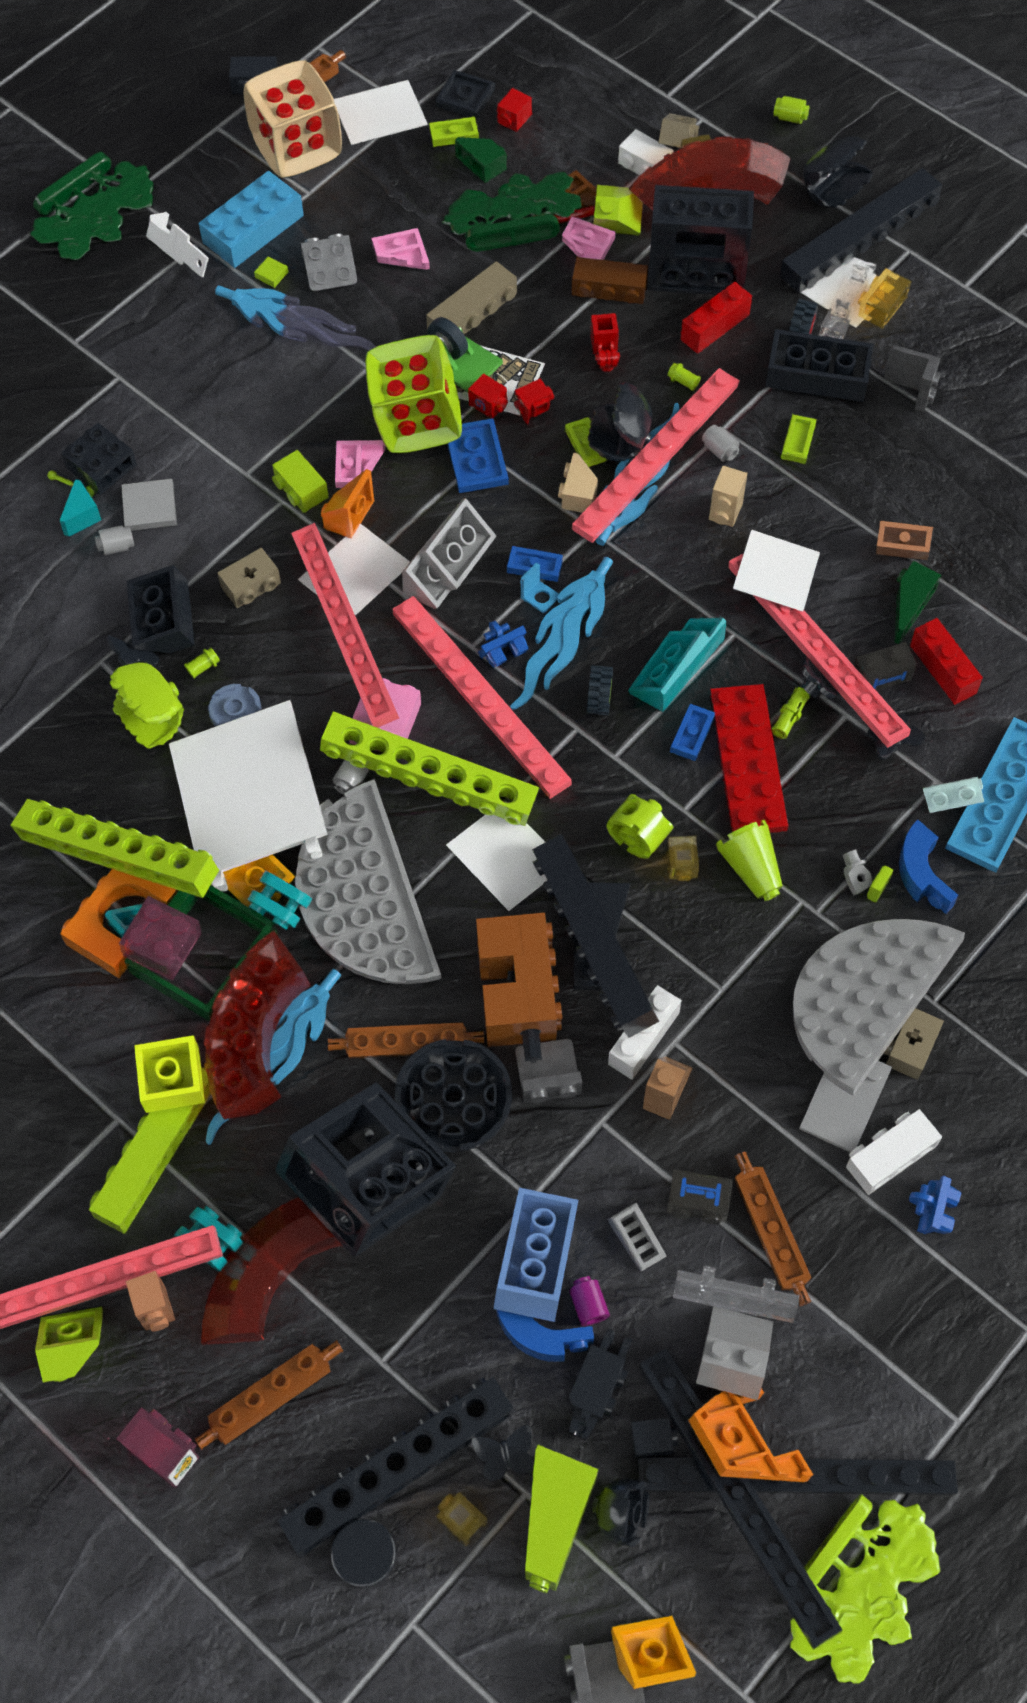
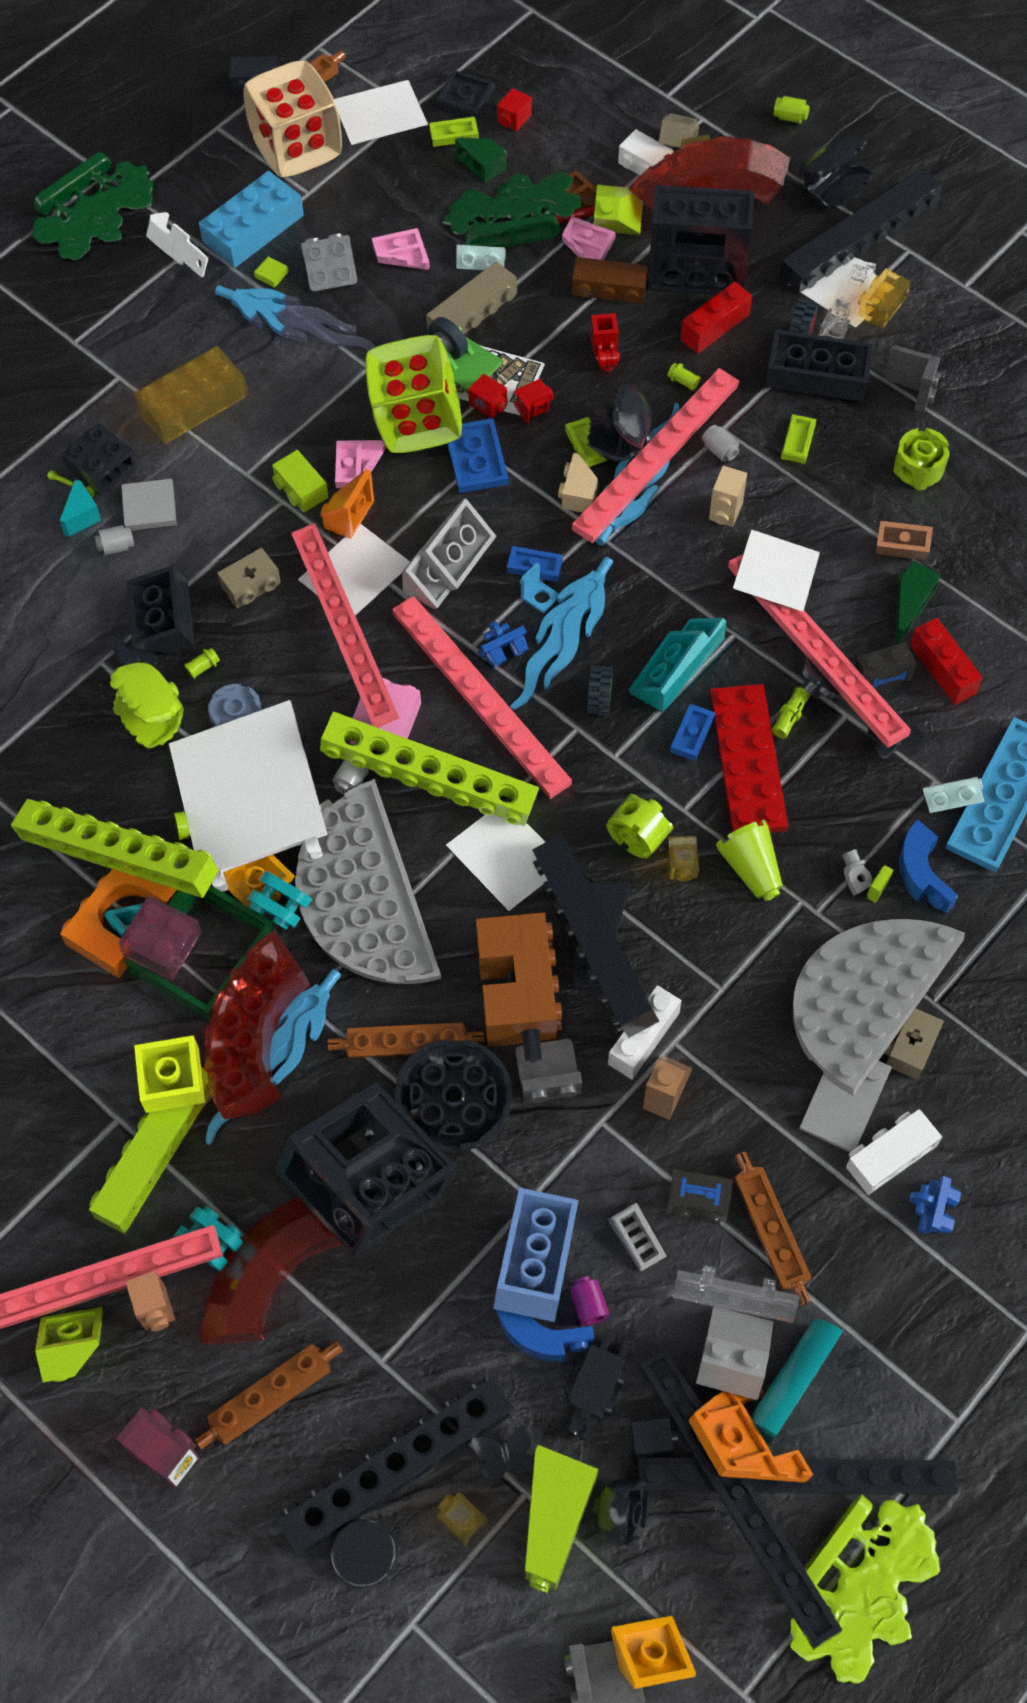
(182, 825): none -> lime tile
(191, 394): none -> clear yellow brick
(479, 257): none -> light aqua hinge
(794, 1378): none -> teal brick
(921, 458): none -> lime brick

